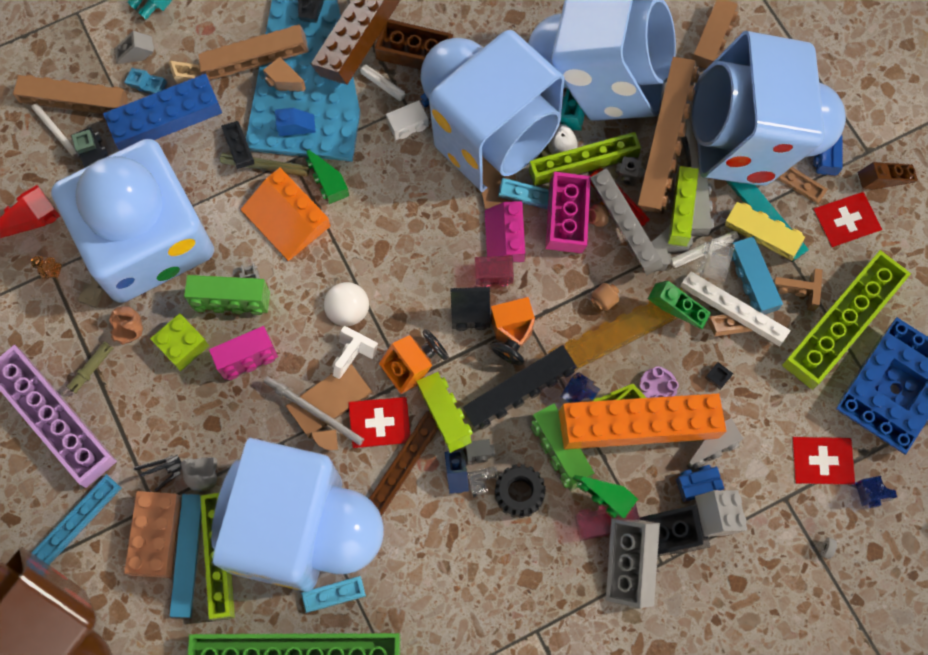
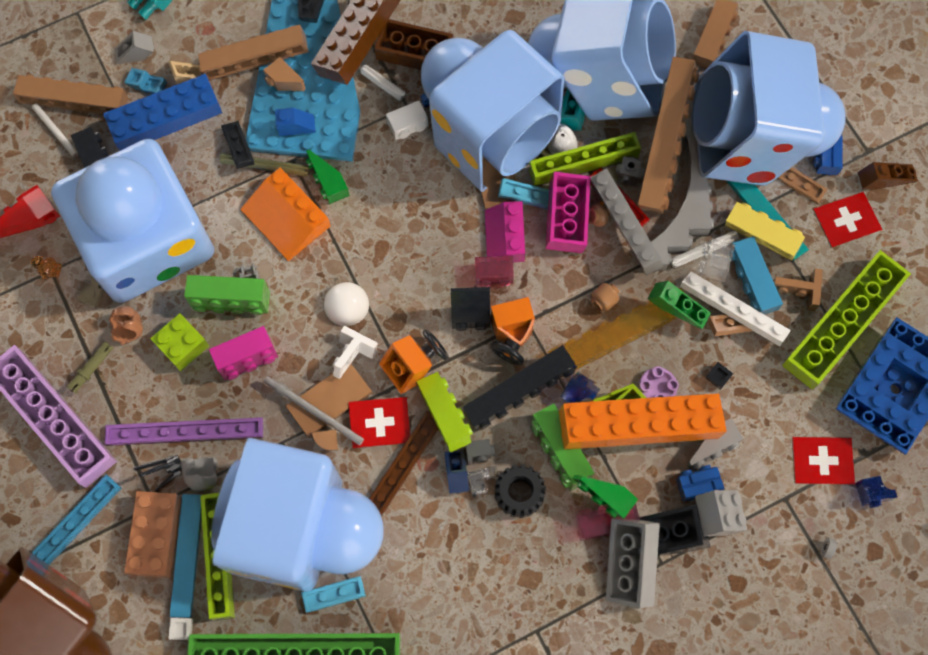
(83, 141): sand green tile -> none
(180, 628): none -> white plate
(183, 431): none -> medium lavender tile
(683, 206): lime brick -> none

